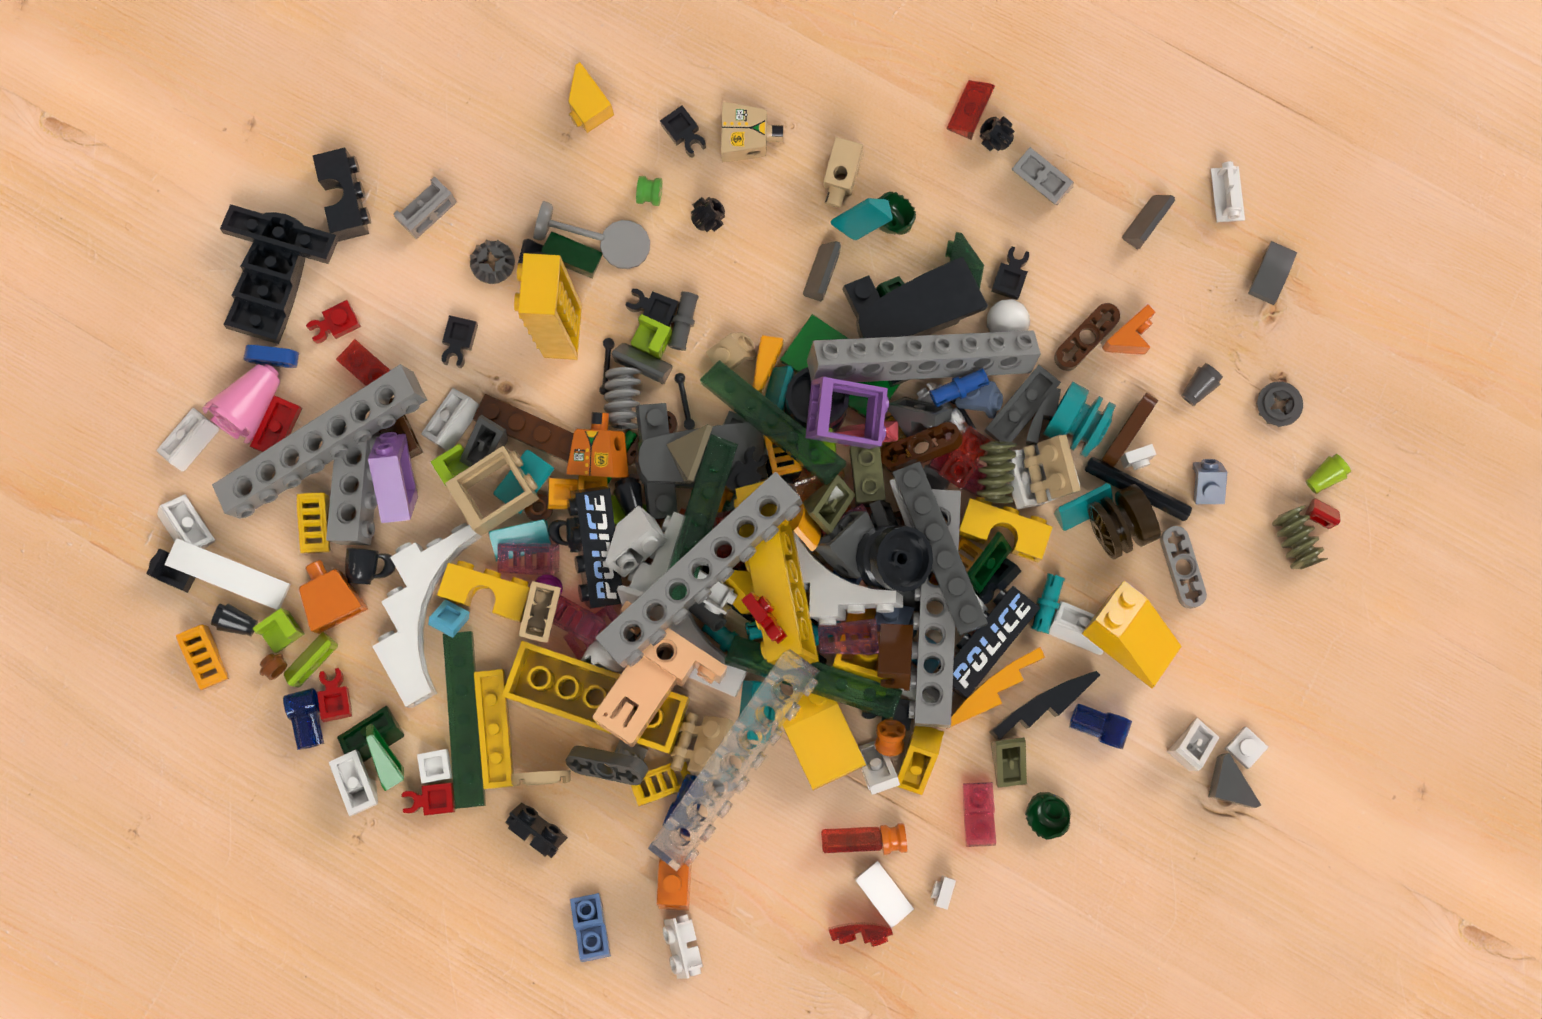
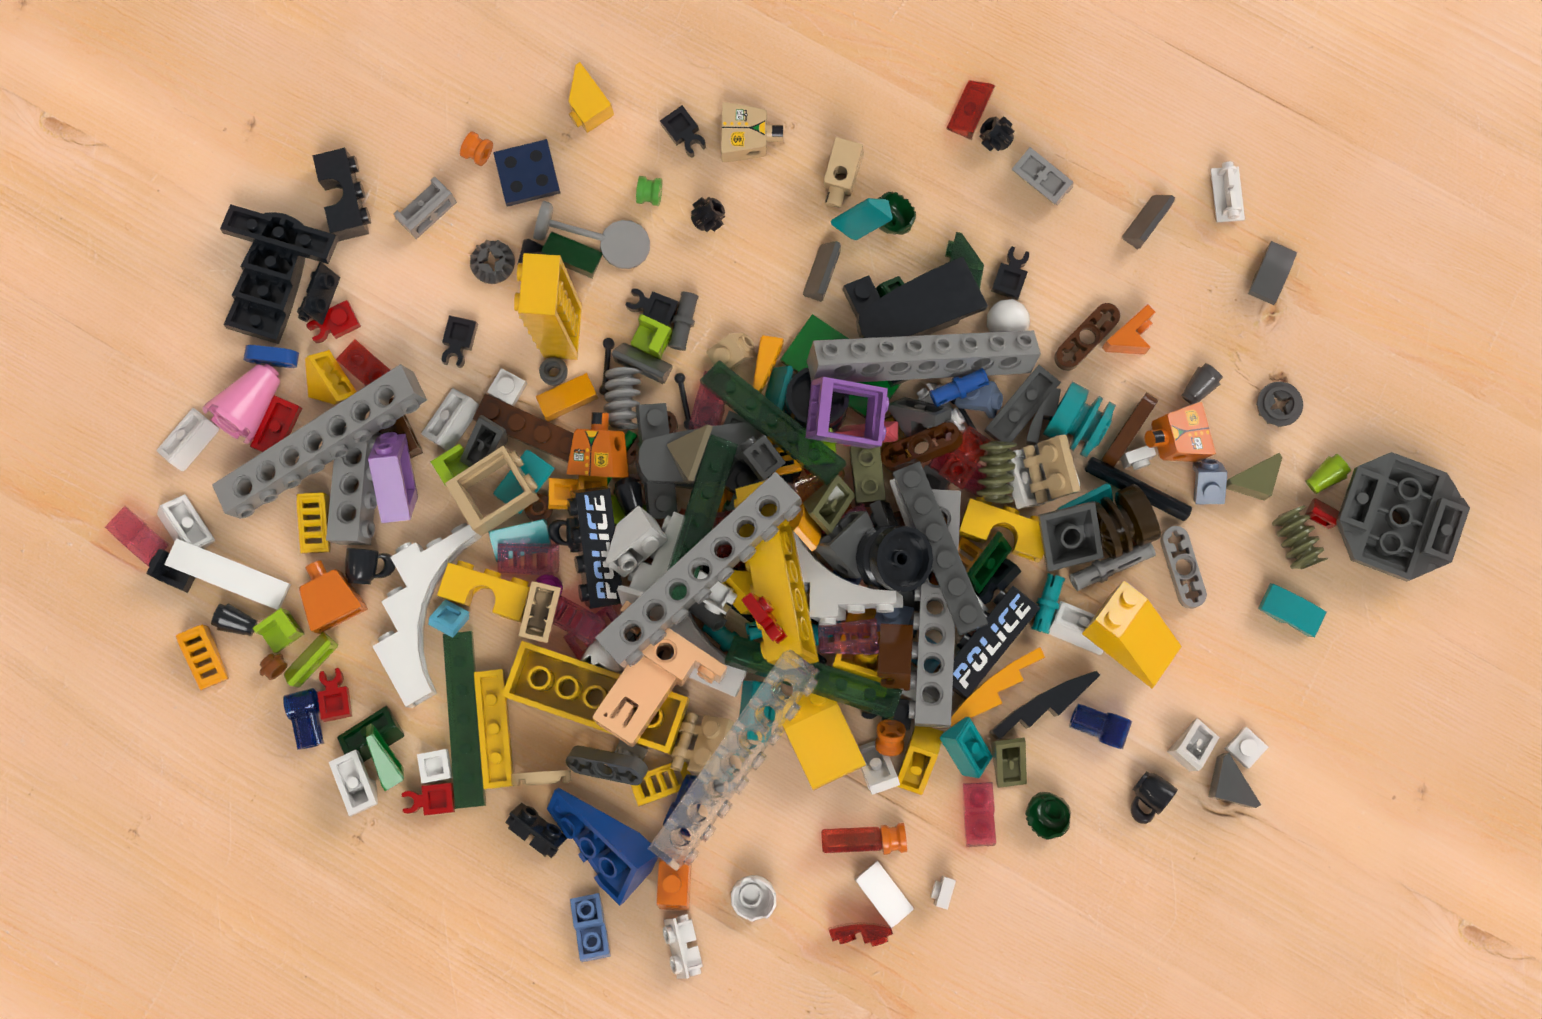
(136, 535): none -> clear pink slope
(319, 294): none -> black hinge
(327, 379): none -> yellow slope
(476, 148): none -> orange wheel
(507, 387): none -> white plate
(526, 172): none -> dark blue tile
(547, 365): none -> dark grey plate
(567, 397): none -> light orange slope
(611, 847): none -> blue wedge
(707, 409): none -> clear pink slope
(753, 898): none -> white hair
(760, 456): none -> dark grey bracket
(967, 748): none -> teal slope
(1070, 536): none -> dark grey slope
(1101, 570): none -> light grey pin
(1154, 793): none -> black piece
(1182, 435): none -> orange torso
(1257, 480): none -> olive slope
(1292, 609): none -> teal slope
(1429, 510): none -> dark grey piece

